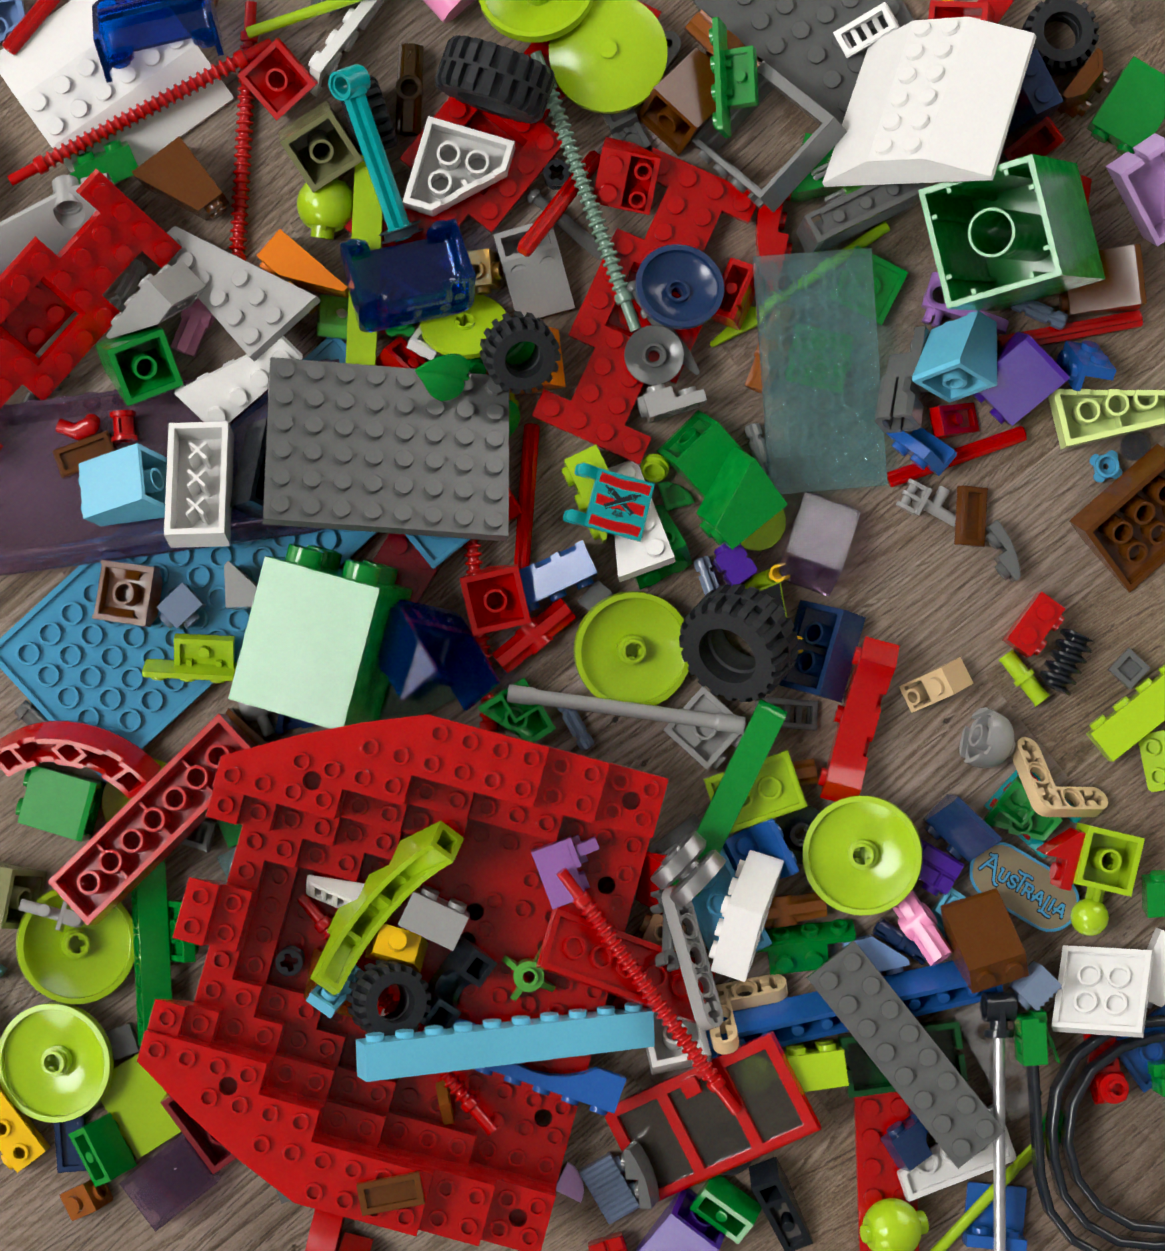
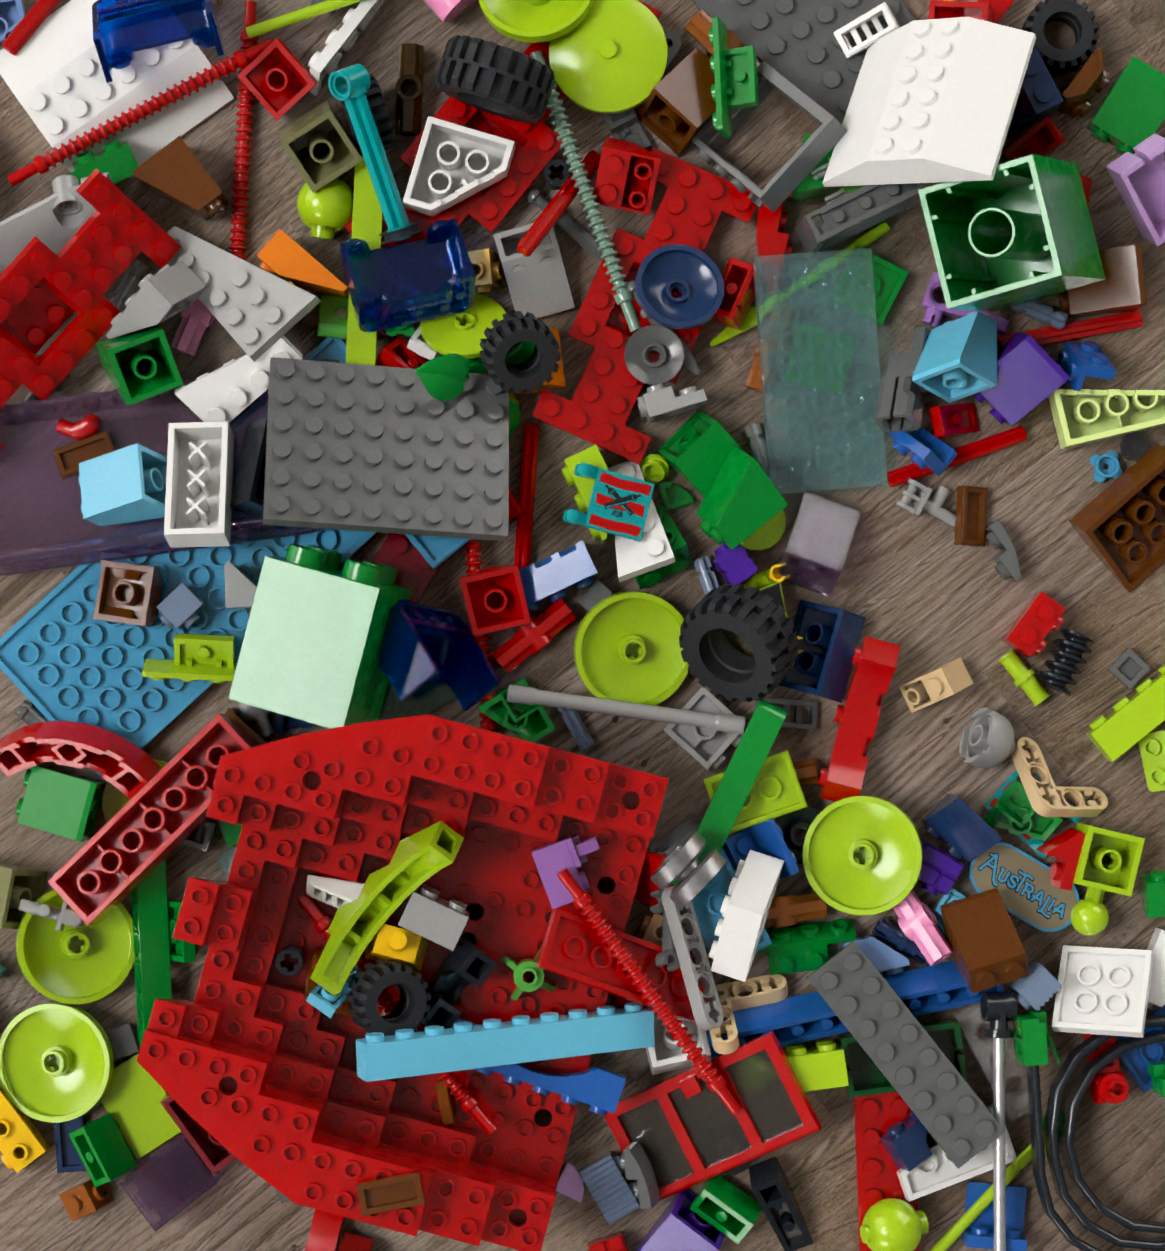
(123, 426): red bush -> none

